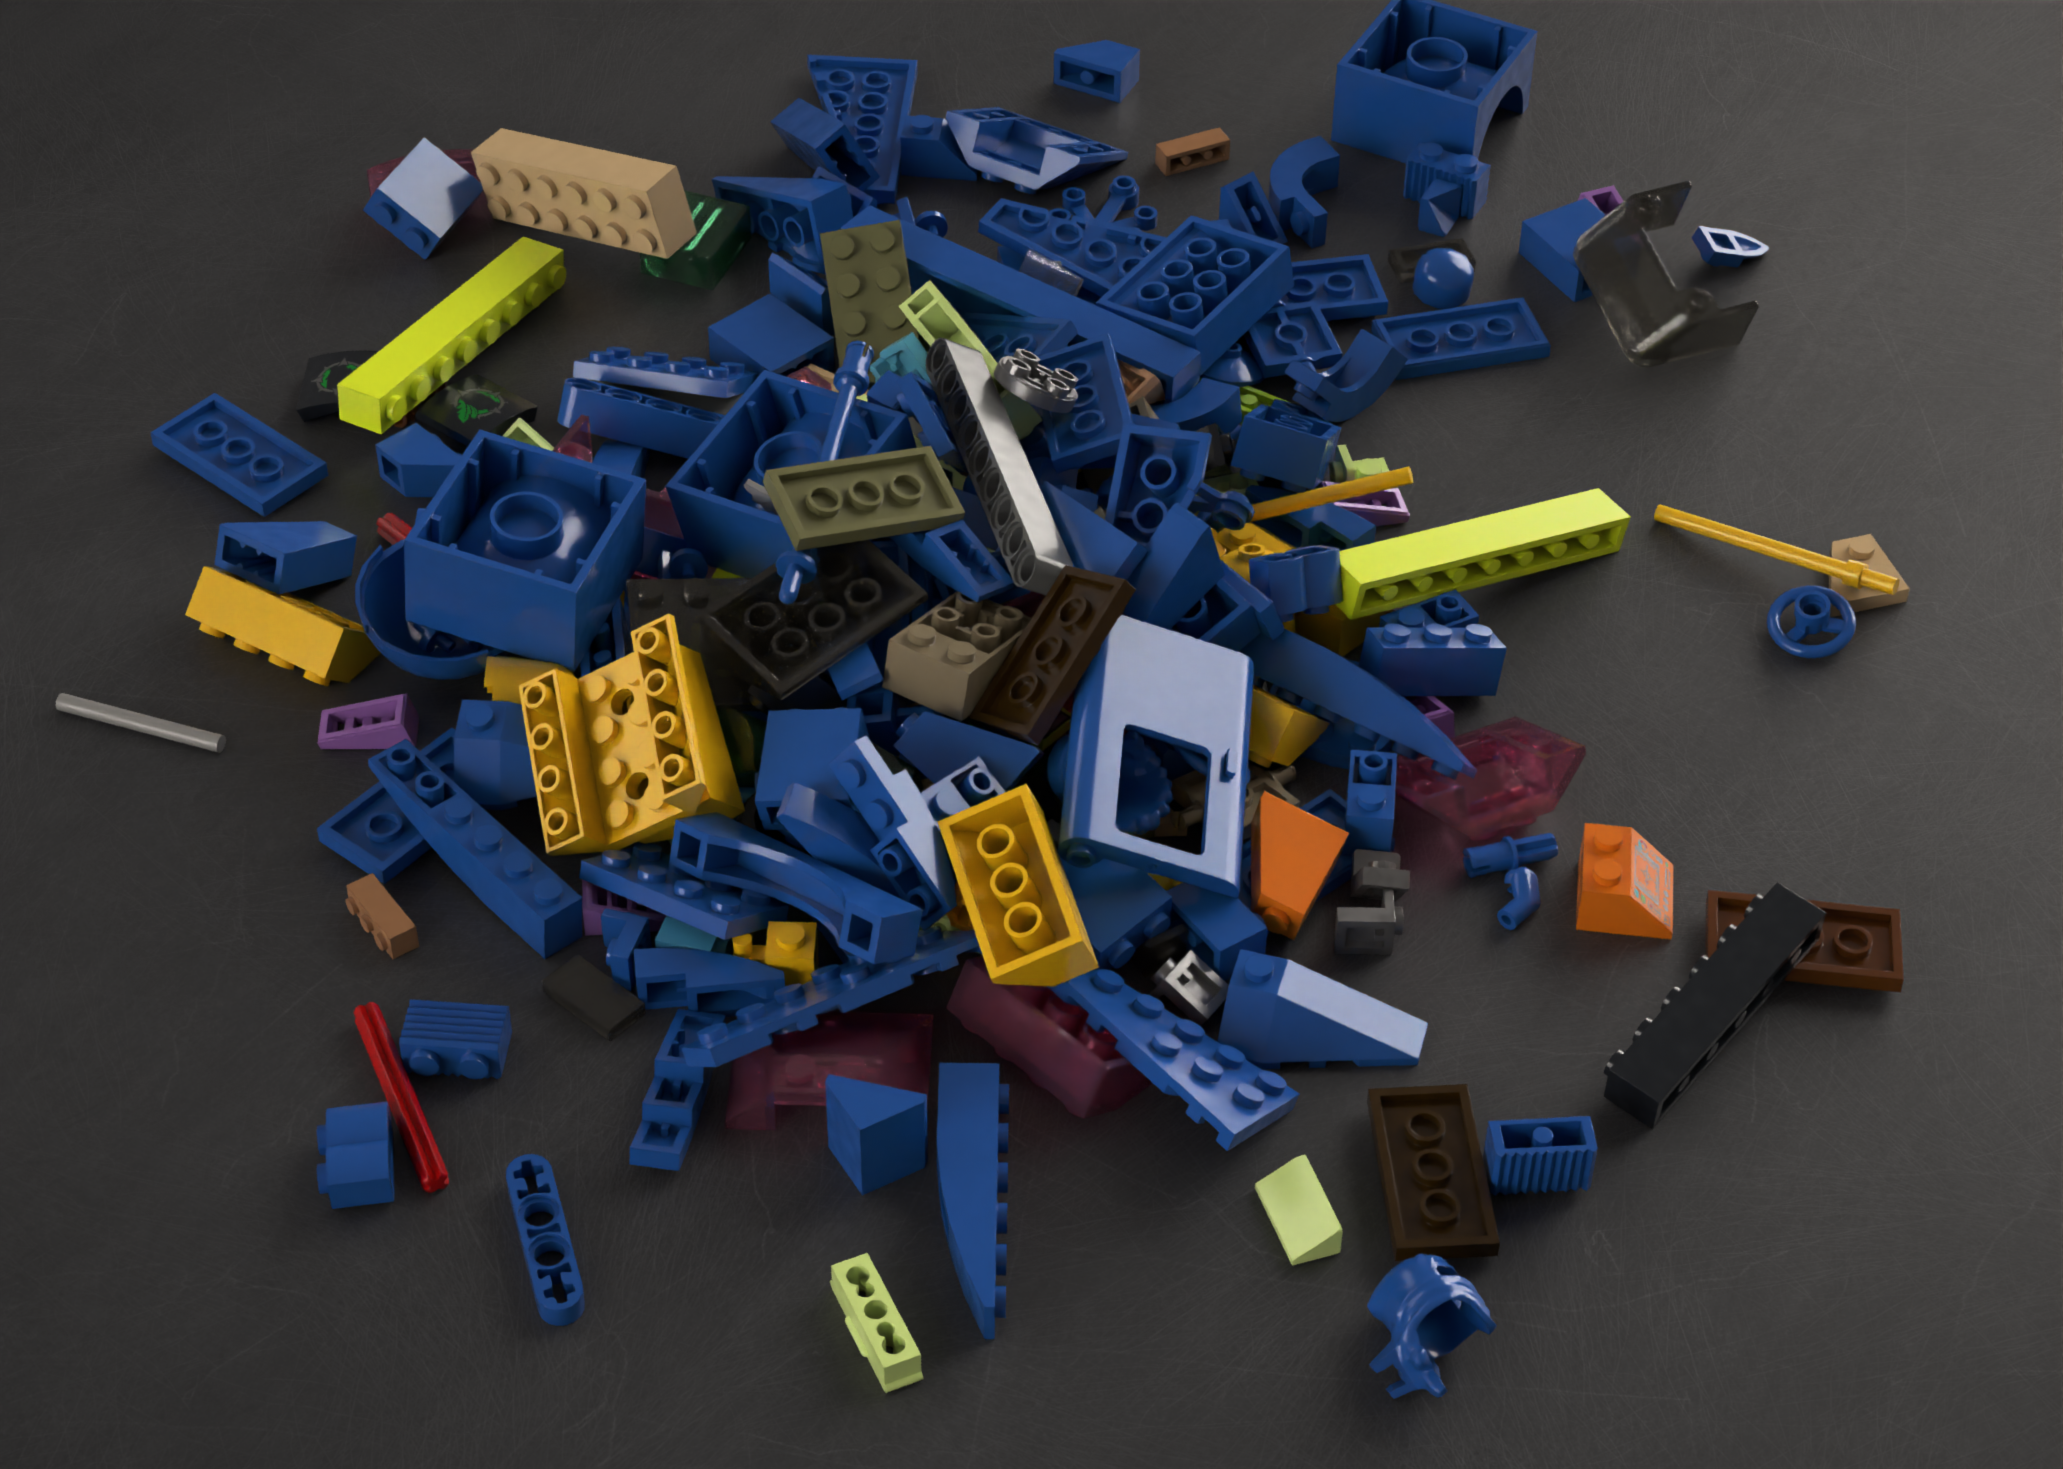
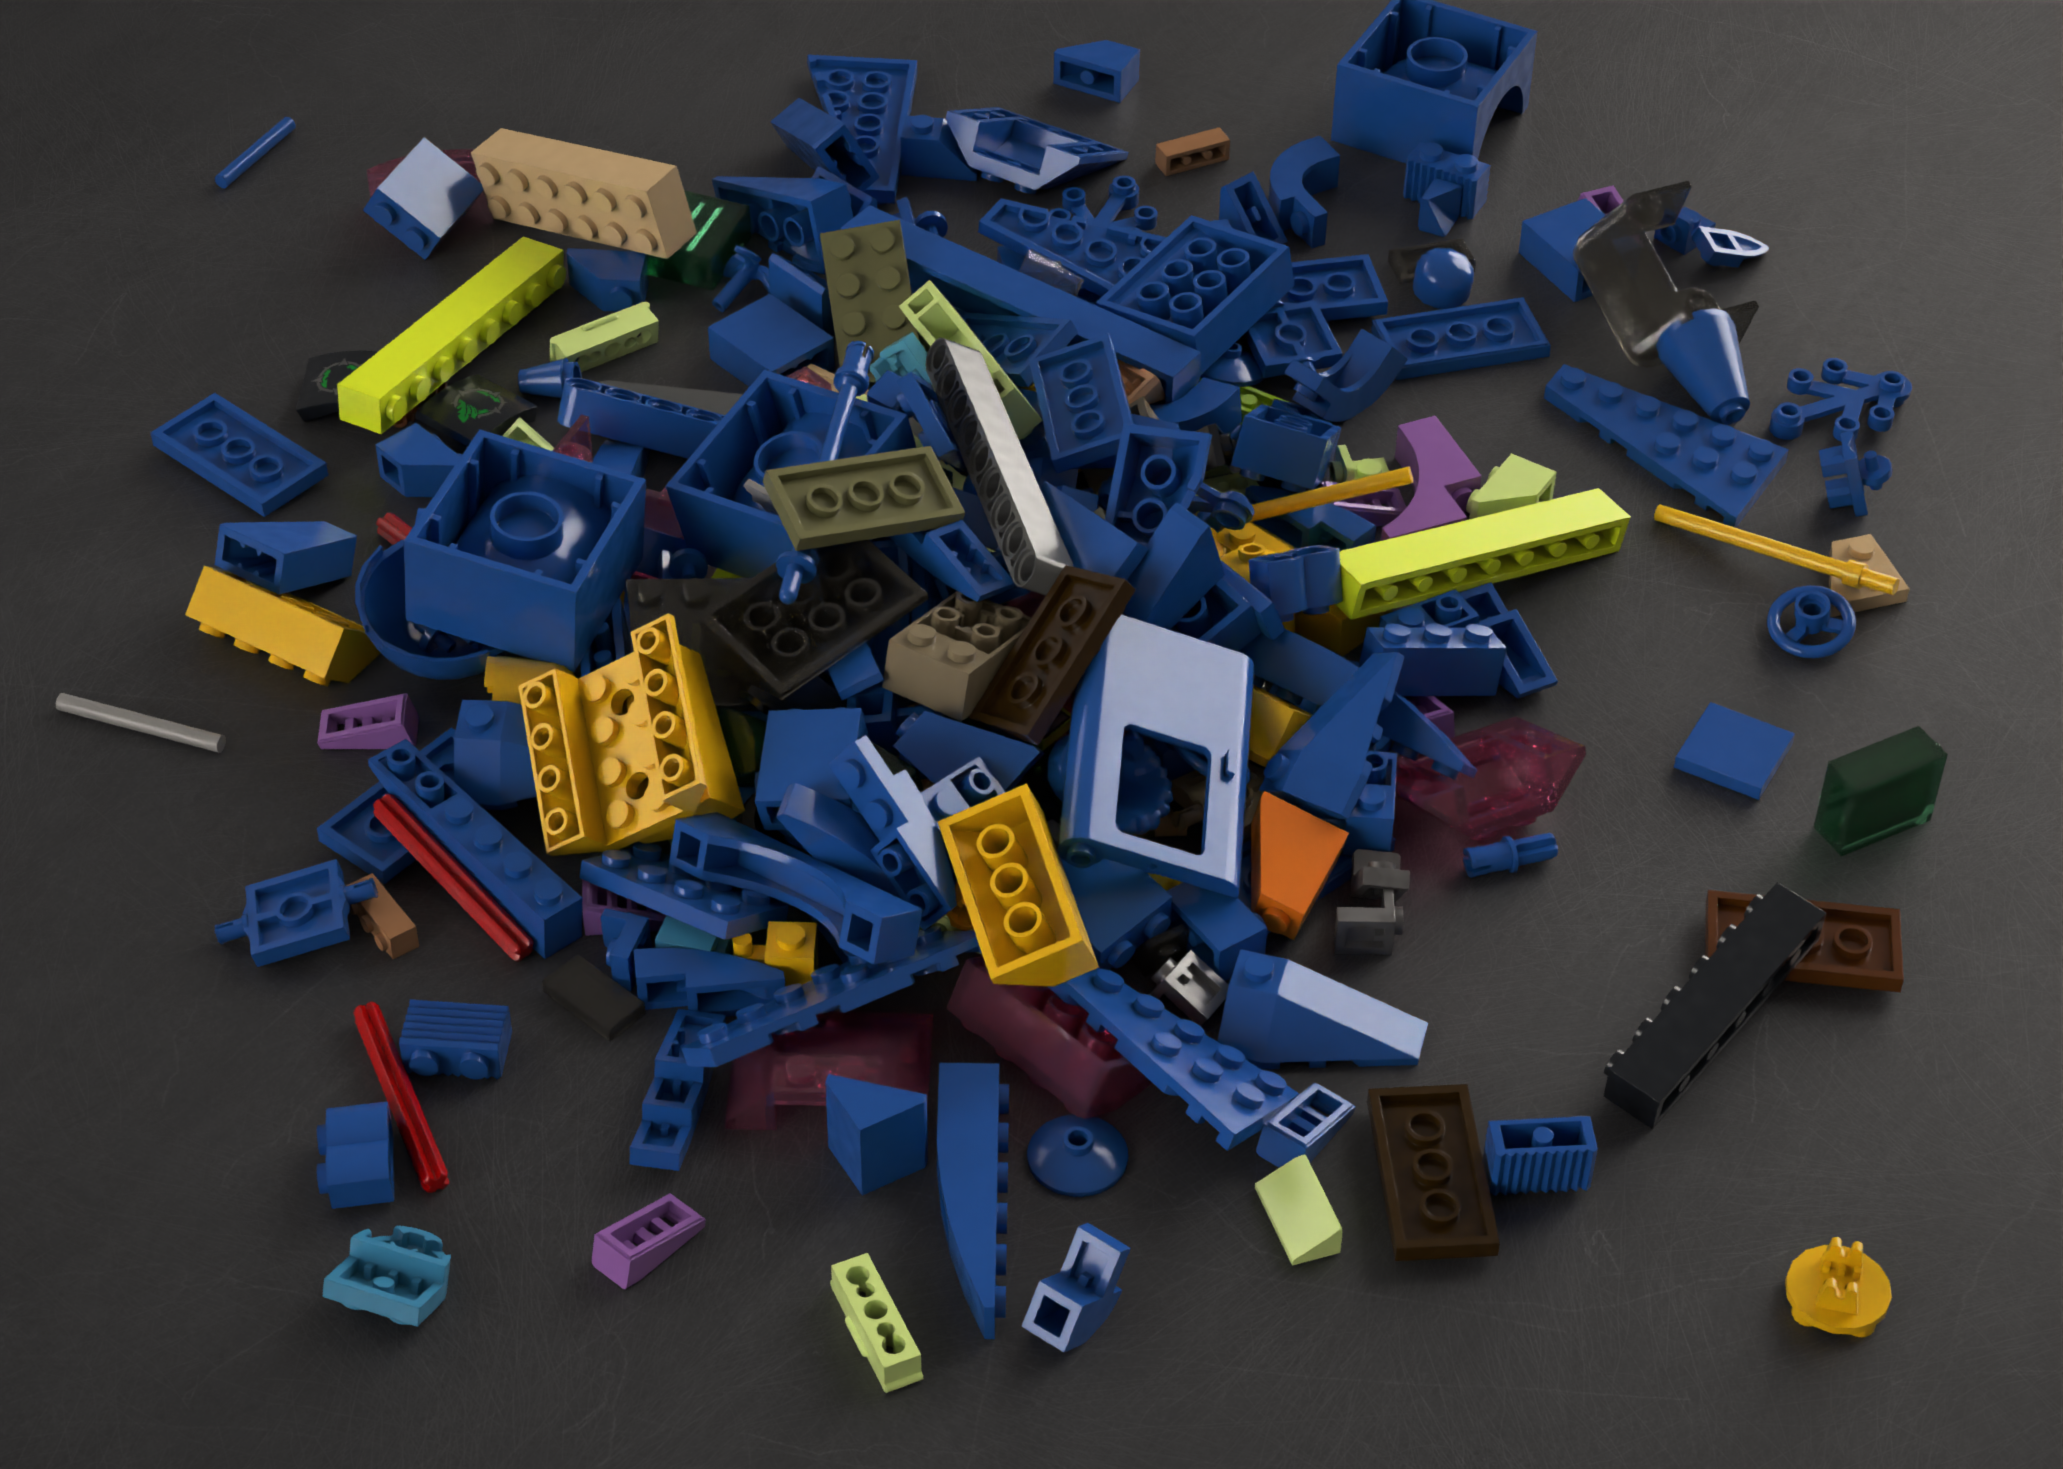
(255, 152): none -> blue bar
(296, 912): none -> blue plate
(392, 1275): none -> dark azure slope
(453, 877): none -> red axle
(545, 1238): blue beam -> none
(548, 378): none -> blue cone
(607, 337): none -> yellowish green piece
(609, 277): none -> blue slope
(626, 1263): none -> medium lavender slope
(658, 372): blue plate -> none
(742, 269): none -> blue plant
(1036, 383): flat silver tile -> none
(1077, 1169): none -> blue dish
(1082, 1296): none -> blue brick
(1301, 1129): none -> blue slope
(1325, 760): none -> blue wedge
(1426, 1320): blue piece -> none
(1440, 478): none -> medium lavender arch
(1512, 486): none -> yellowish green slope
(1524, 665): none -> blue slope
(1525, 894): blue arm -> none
(1623, 884): orange slope -> none
(1679, 447): none -> blue wing
(1680, 234): none -> blue bracket
(1708, 363): none -> blue cone
(1734, 750): none -> blue tile
(1838, 1289): none -> yellow plate
(1869, 471): none -> blue hips
(1880, 790): none -> clear green brick
(1886, 389): none -> blue plant

